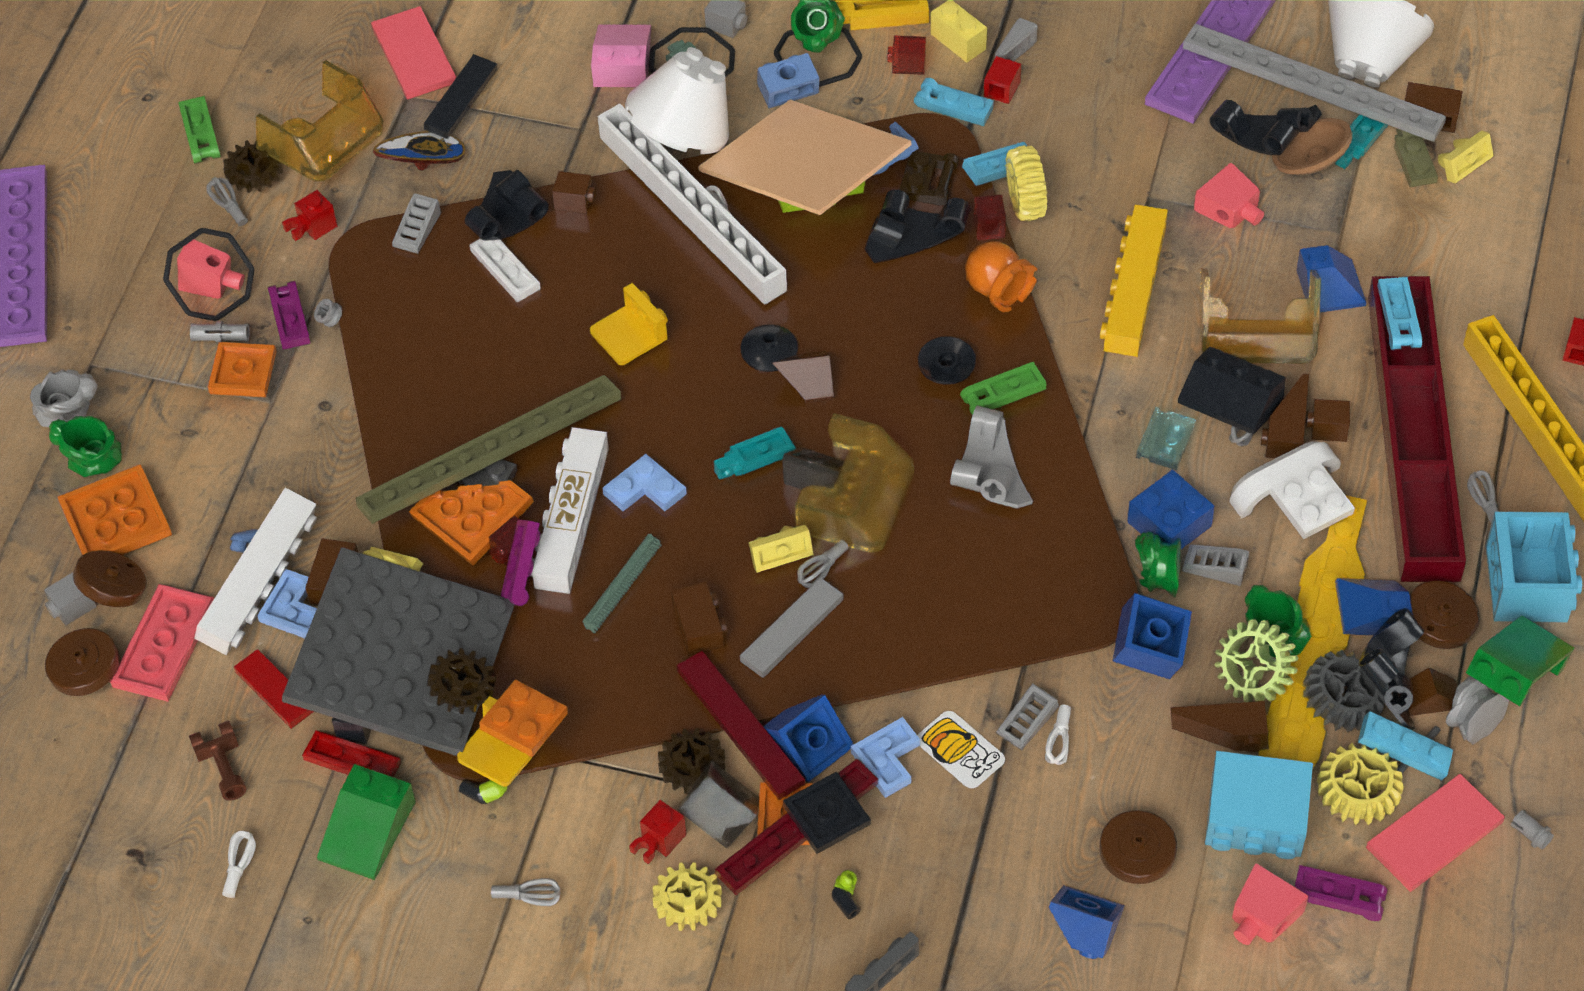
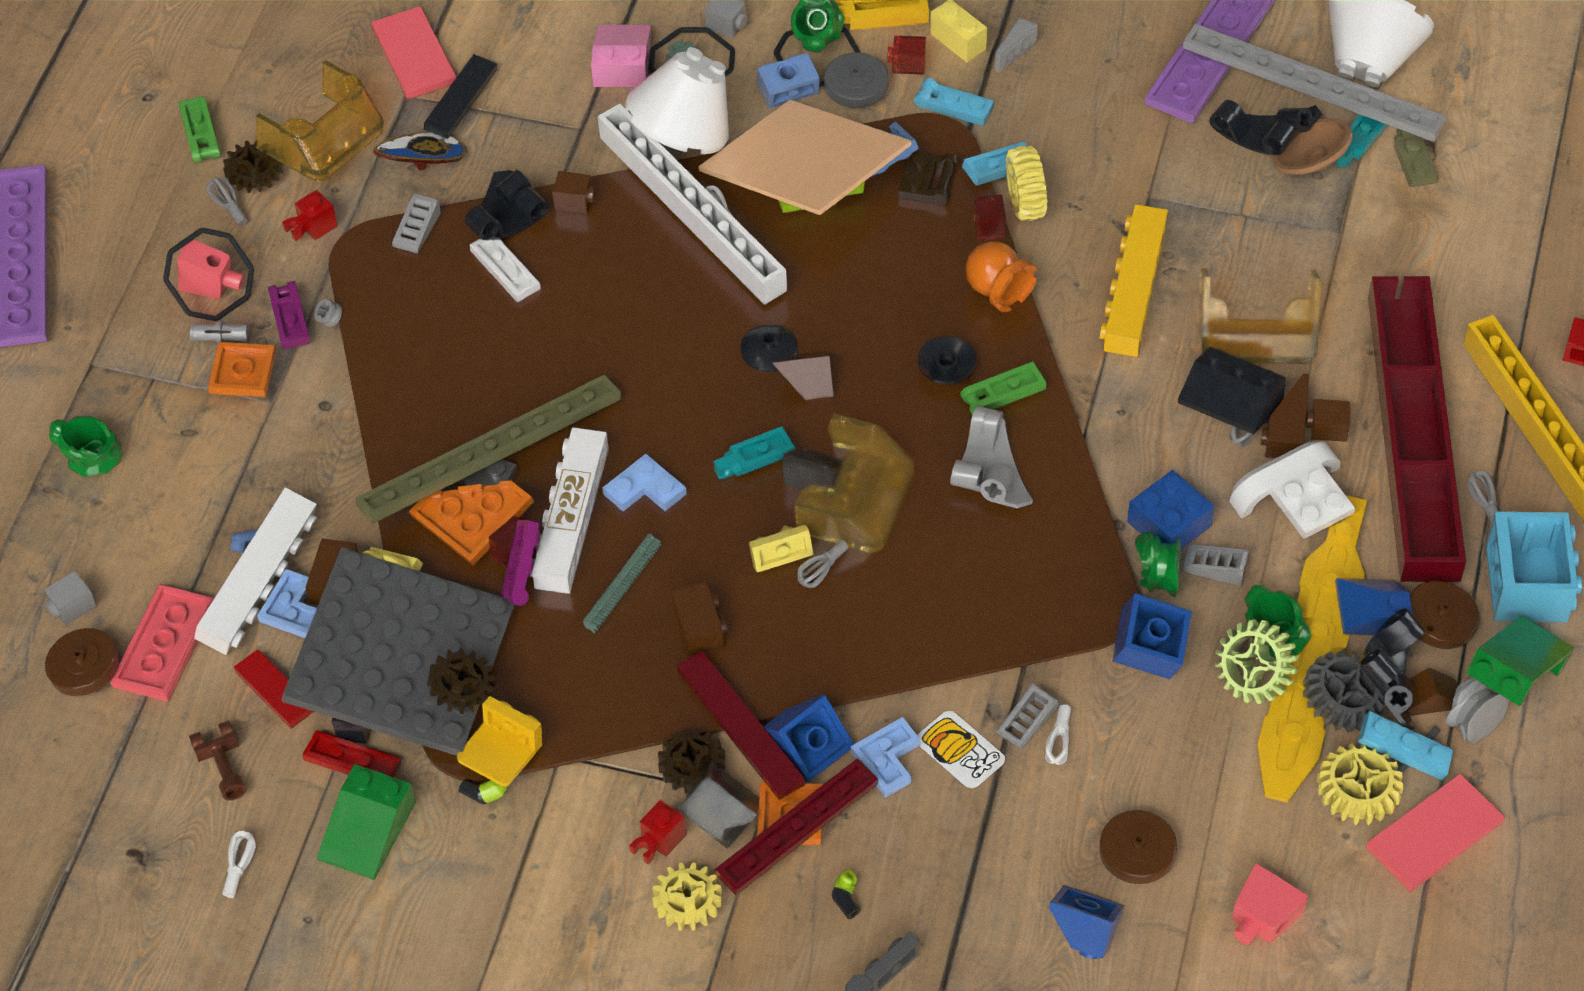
(62, 396): light grey piece -> none
(109, 578): reddish brown wheel -> none
(115, 513): orange plate -> none
(519, 891): light grey piece -> none
(523, 718): orange plate -> none
(632, 328): yellow bracket -> none
(791, 627): light grey tile -> none
(826, 812): black tile -> none
(856, 80): none -> dark grey wheel
(905, 231): black panel -> none
(1002, 80): red brick -> none
(1166, 438): clear light blue plate -> none
(1229, 198): coral torso -> none
(1229, 725): reddish brown slope -> none
(1258, 804): medium azure container -> none
(1338, 278): blue slope -> none
(1341, 892): magenta plate -> none
(1399, 312): medium azure plate -> none
(1437, 99): reddish brown brick -> none
(1467, 156): light yellow tile -> none
(1531, 829): light grey pin -> none

